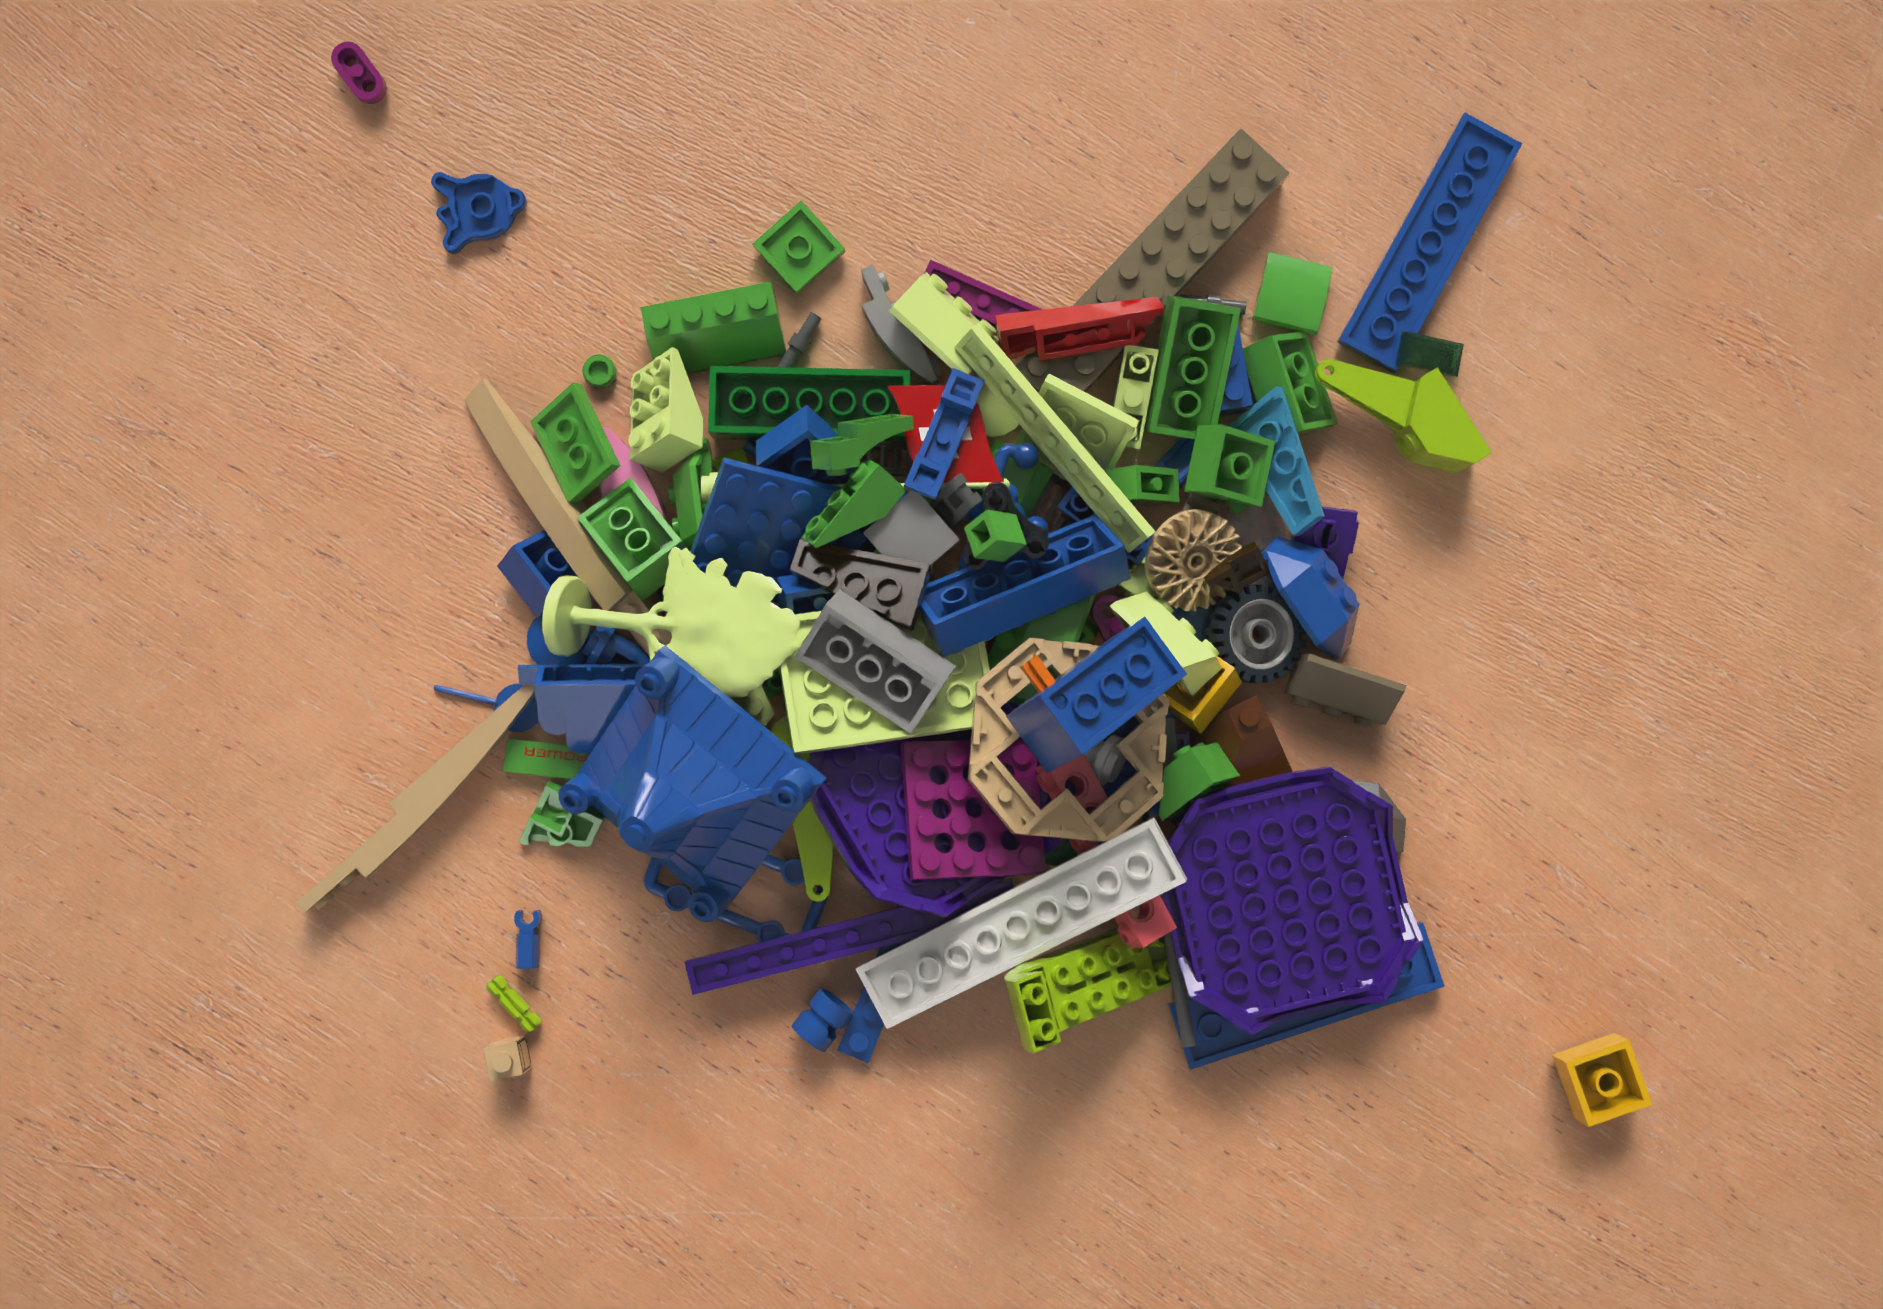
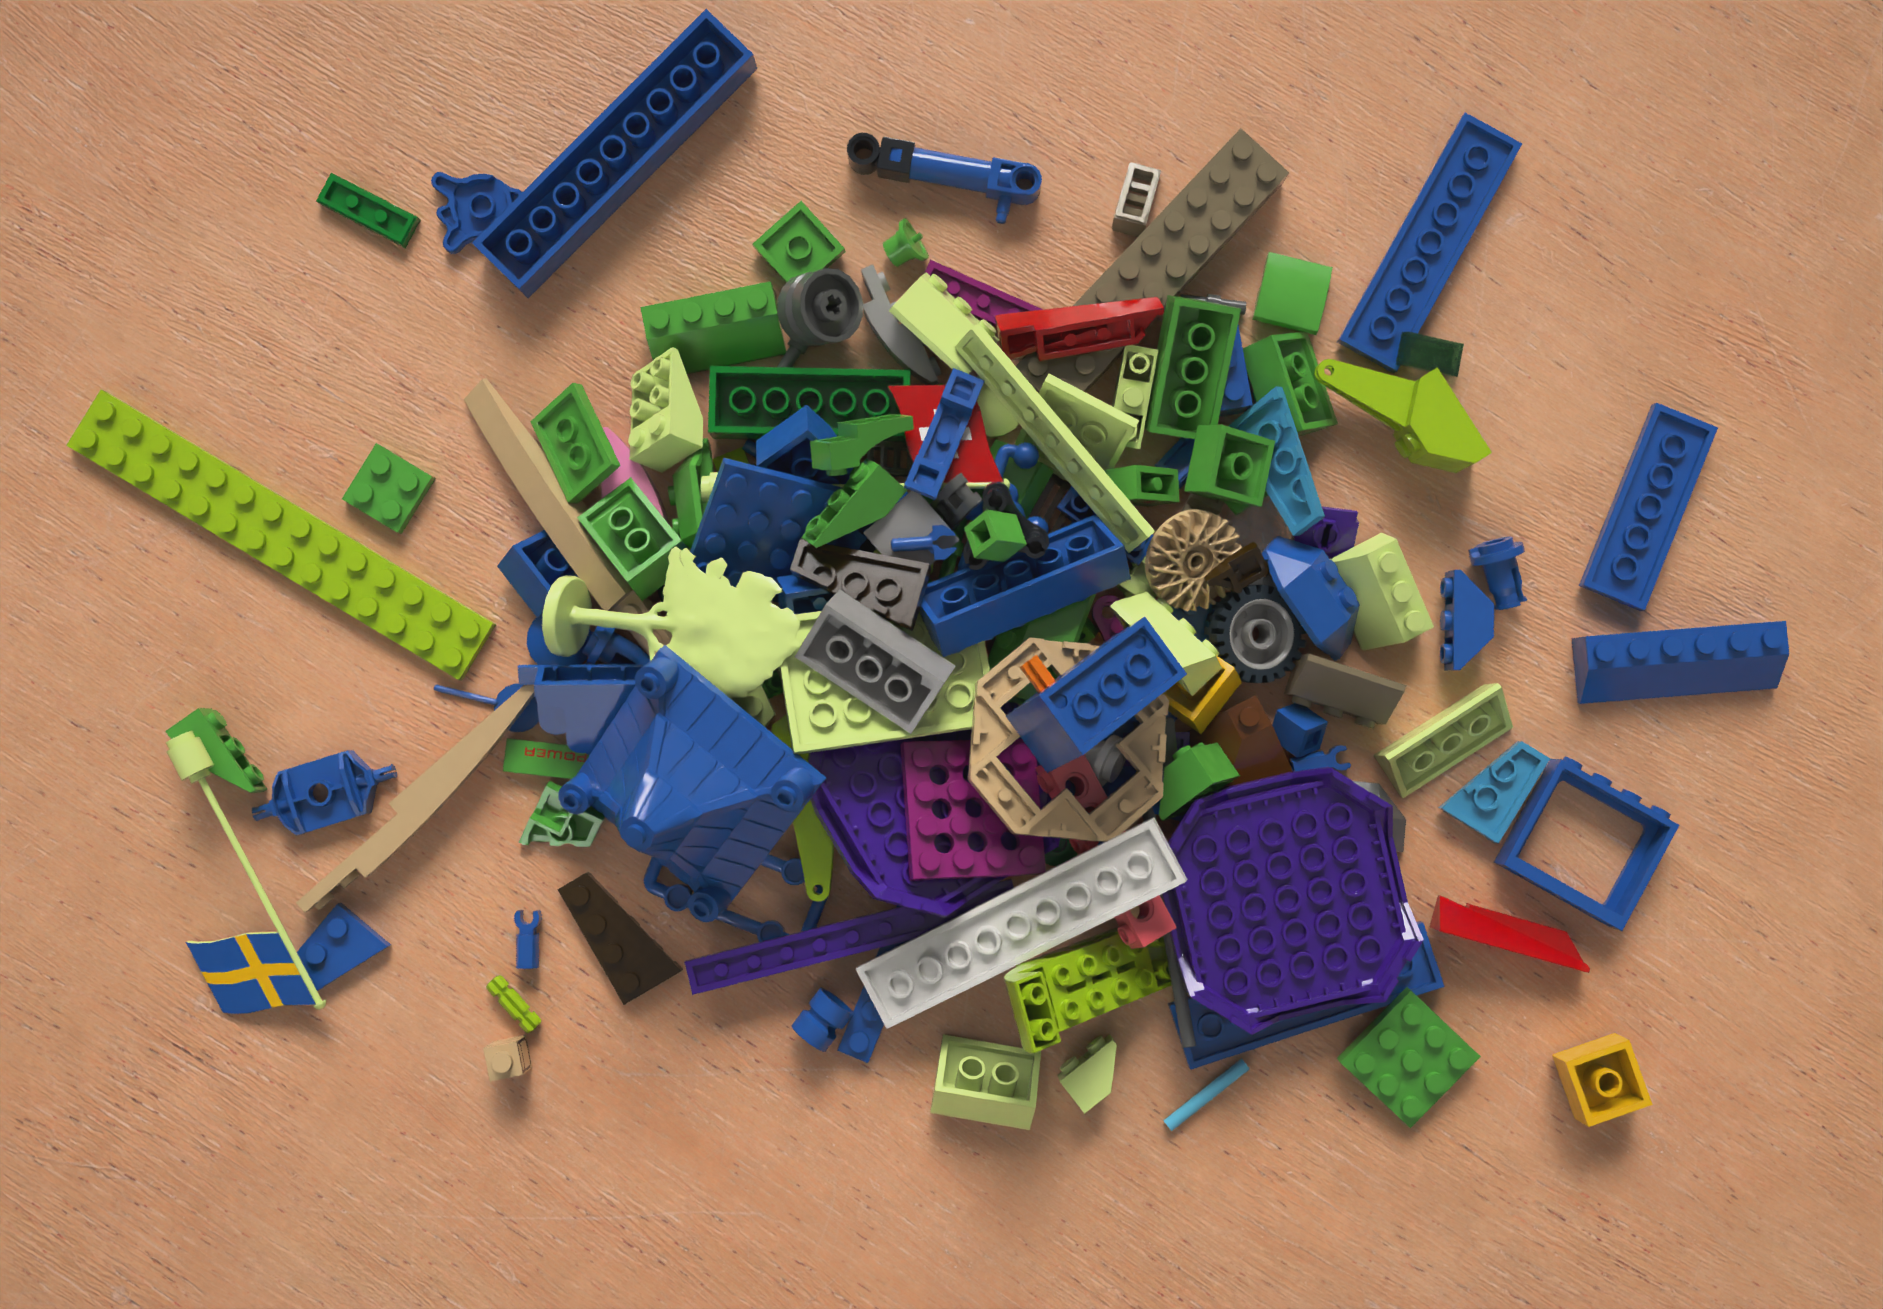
(223, 749): none -> bright green slope
(250, 968): none -> flag
(281, 535): none -> lime plate
(339, 946): none -> blue wing
(349, 786): none -> blue plate
(360, 74): magenta plate -> none
(368, 210): none -> green tile
(388, 488): none -> bright green plate
(599, 371): bright green tile -> none
(616, 153): none -> blue brick
(621, 946): none -> dark brown wing
(820, 307): none -> dark grey wheel
(903, 161): none -> blue piece
(905, 245): none -> bright green piece
(925, 543): none -> blue bar
(949, 563): none -> bright green bar
(986, 1082): none -> yellowish green slope
(1091, 1075): none -> yellowish green slope
(1129, 219): none -> dark tan slope
(1206, 1094): none -> medium azure bar
(1299, 729): none -> blue panel
(1319, 760): none -> blue bar
(1387, 594): none -> yellowish green slope
(1408, 1057): none -> bright green plate
(1446, 739): none -> yellowish green slope
(1466, 620): none -> blue slope
(1497, 792): none -> dark azure wing
(1501, 570): none -> blue piece
(1506, 933): none -> red wedge
(1640, 866): none -> blue piece
(1648, 506): none -> blue plate
(1680, 662): none -> blue slope

